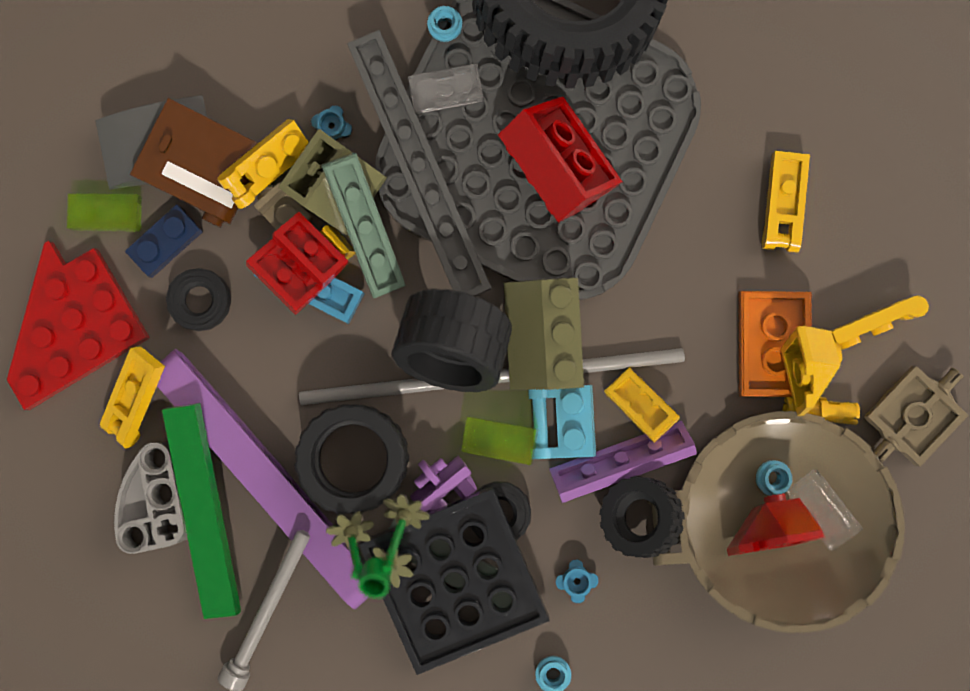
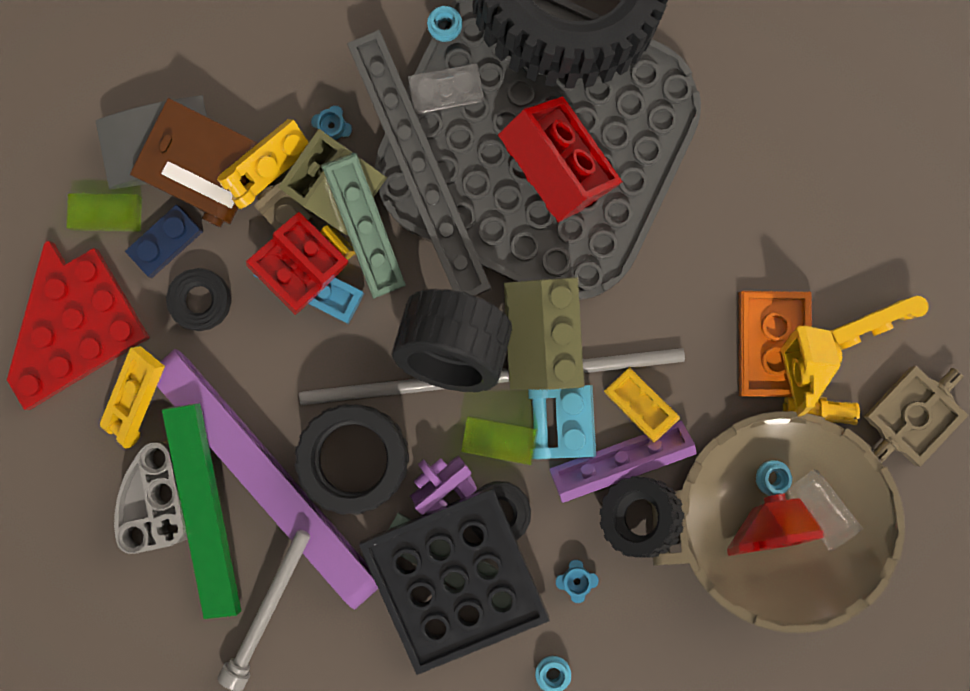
(385, 567): plant -> none
(786, 200): yellow plate -> none

